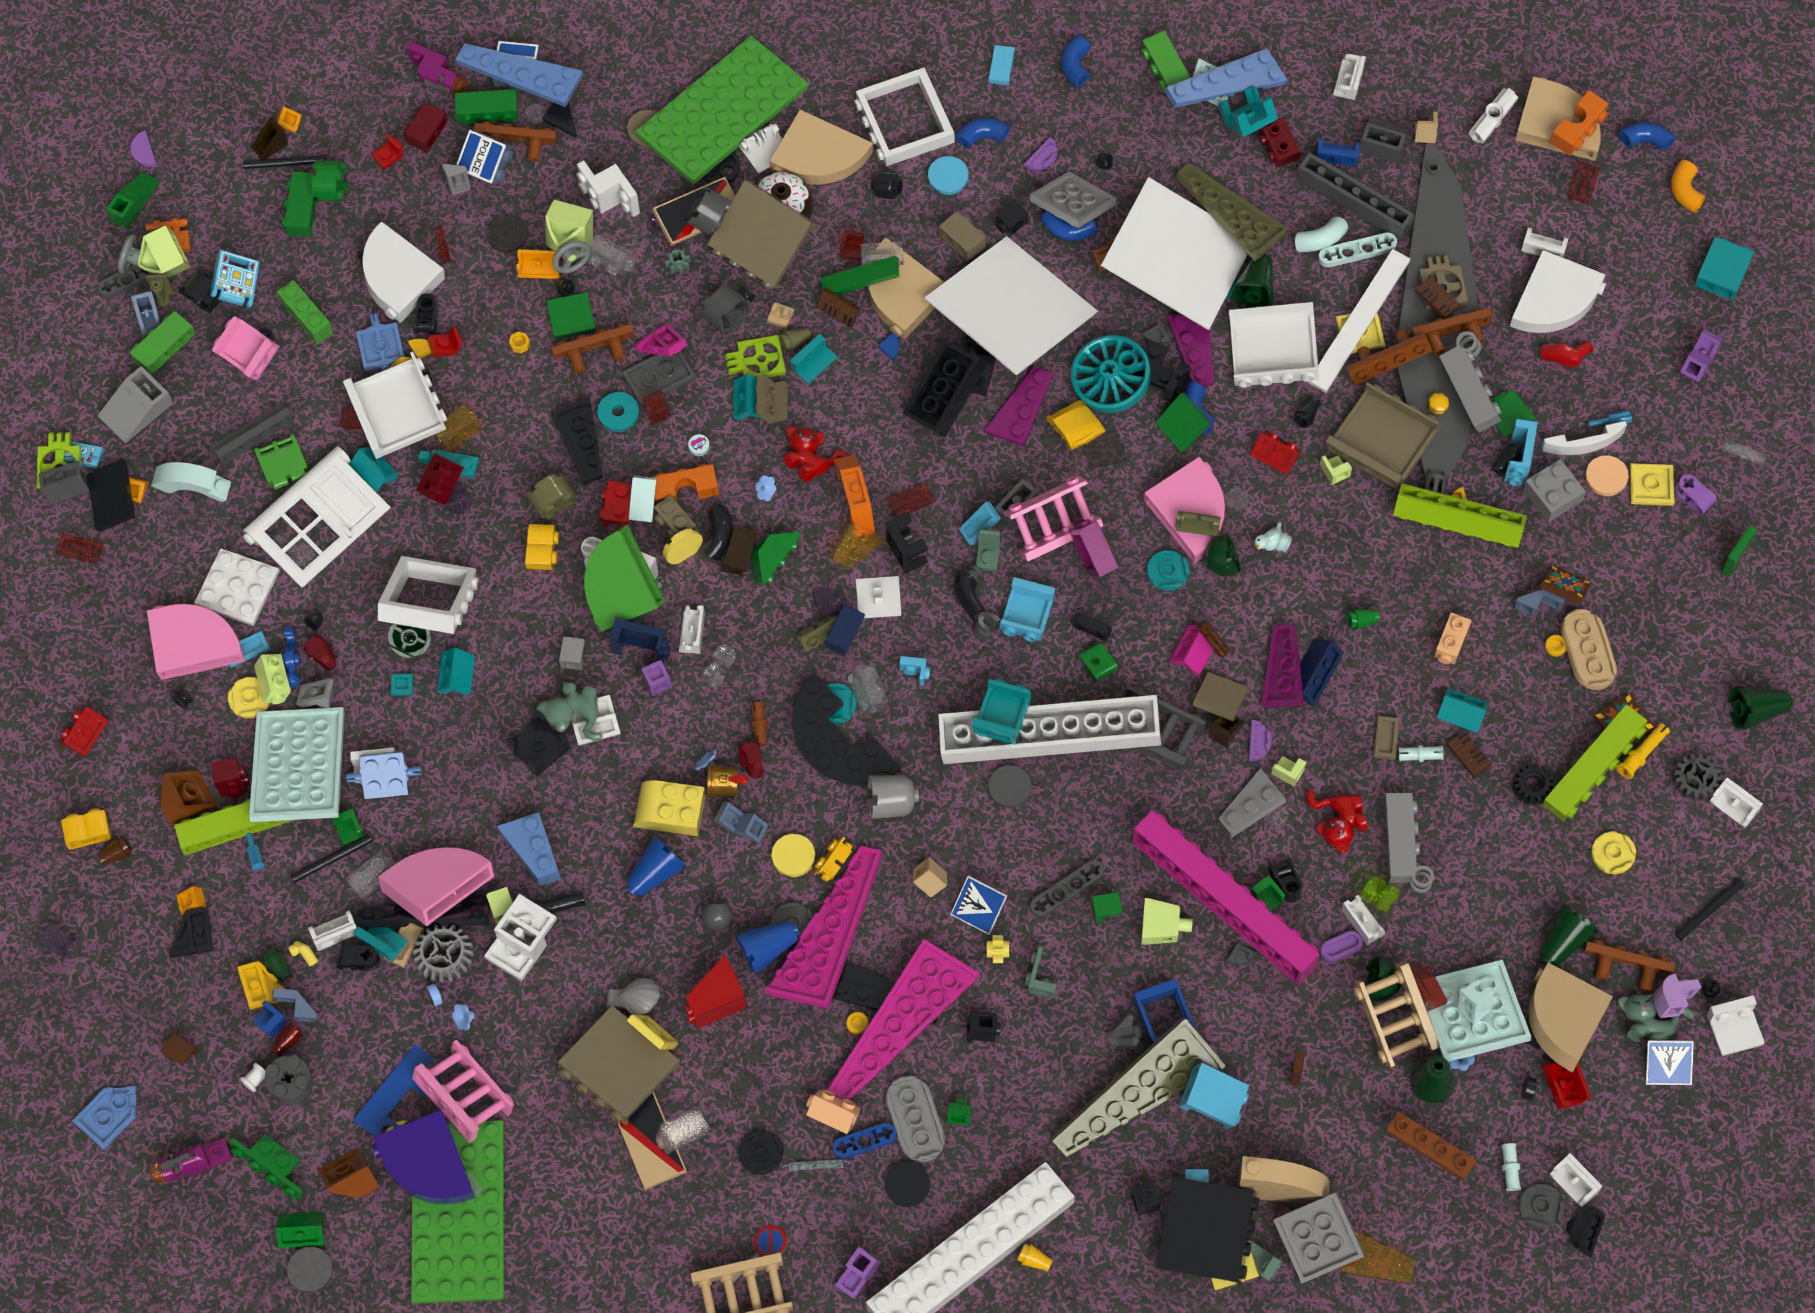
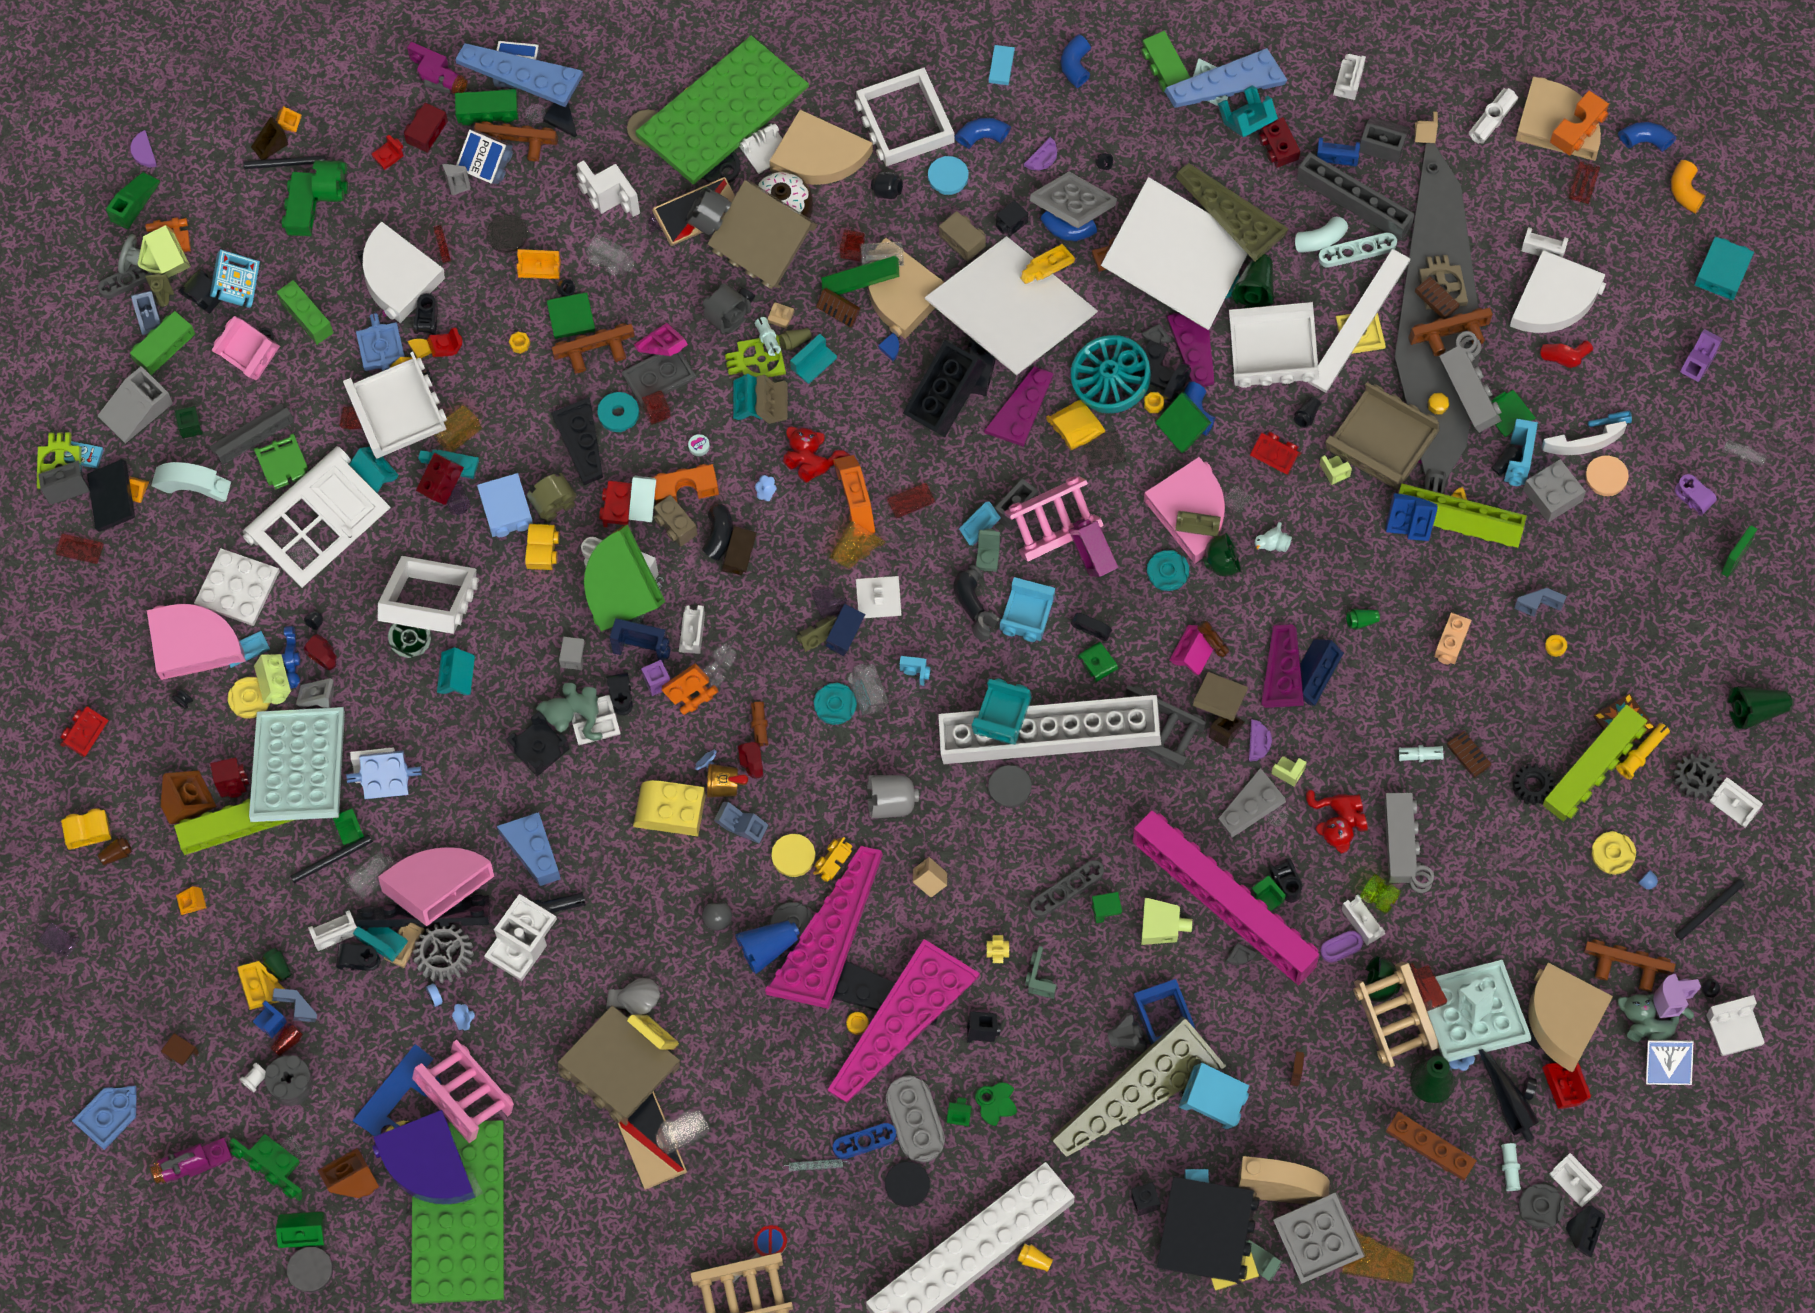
(189, 422): none -> dark green panel
(194, 934): black wing -> none
(254, 853): dark azure axle -> none
(305, 951): light yellow arm -> none
(402, 684): teal tile -> none
(499, 903): yellowish green panel -> none
(505, 505): none -> light blue brick
(569, 234): yellowish green piece -> none
(620, 690): none -> black piece
(654, 868): blue cone -> none
(681, 261): sand green gear -> none
(682, 546): light yellow tile -> none
(685, 684): none -> orange plate
(715, 996): red slope -> none
(760, 1152): black tile -> none
(767, 336): none -> light aqua pin
(771, 554): green slope -> none
(826, 747): black plate -> none
(833, 1111): light nougat brick -> none
(860, 1270): medium lavender brick -> none
(897, 542): black panel -> none
(978, 905): piece -> none
(998, 1105): none -> green plate
(1047, 264): none -> yellow hinge
(1154, 402): none -> yellow tile
(1386, 737): dark tan tile -> none
(1390, 358): dark orange plate -> none
(1411, 517): none -> blue slope
(1462, 710): teal panel -> none
(1512, 1102): none -> black piece
(1565, 585): reddish brown tile -> none
(1566, 936): dark green cone -> none
(1588, 649): tan tile -> none
(1649, 880): none -> medium blue hinge
(1651, 484): light yellow tile -> none

